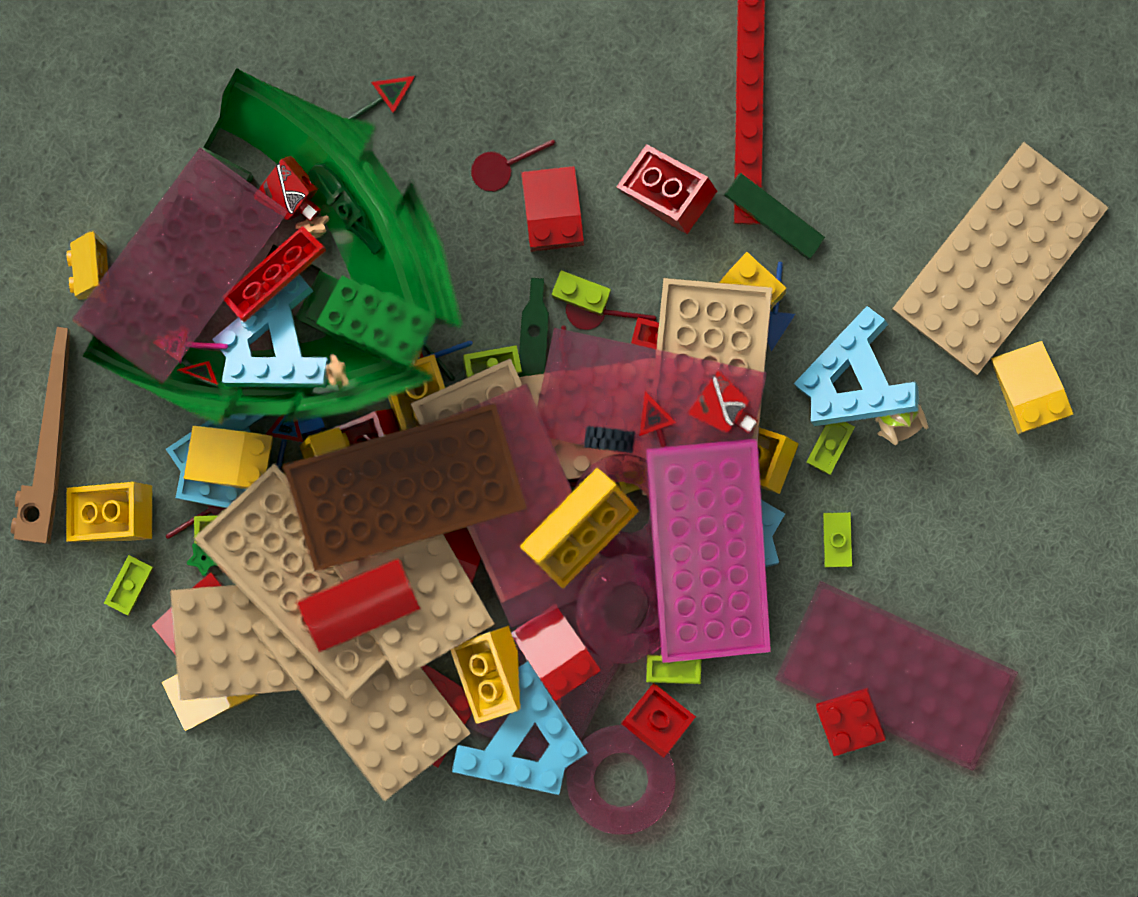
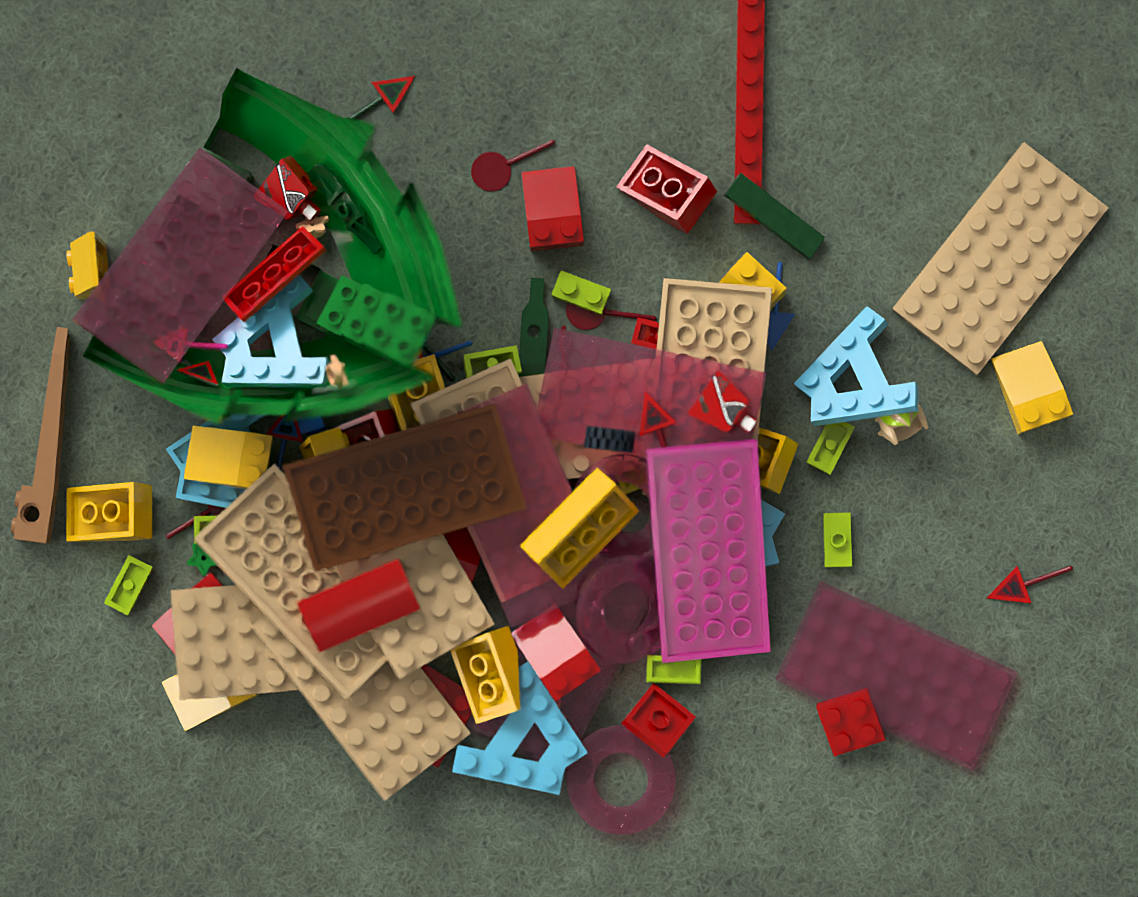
(1014, 588): none -> piece

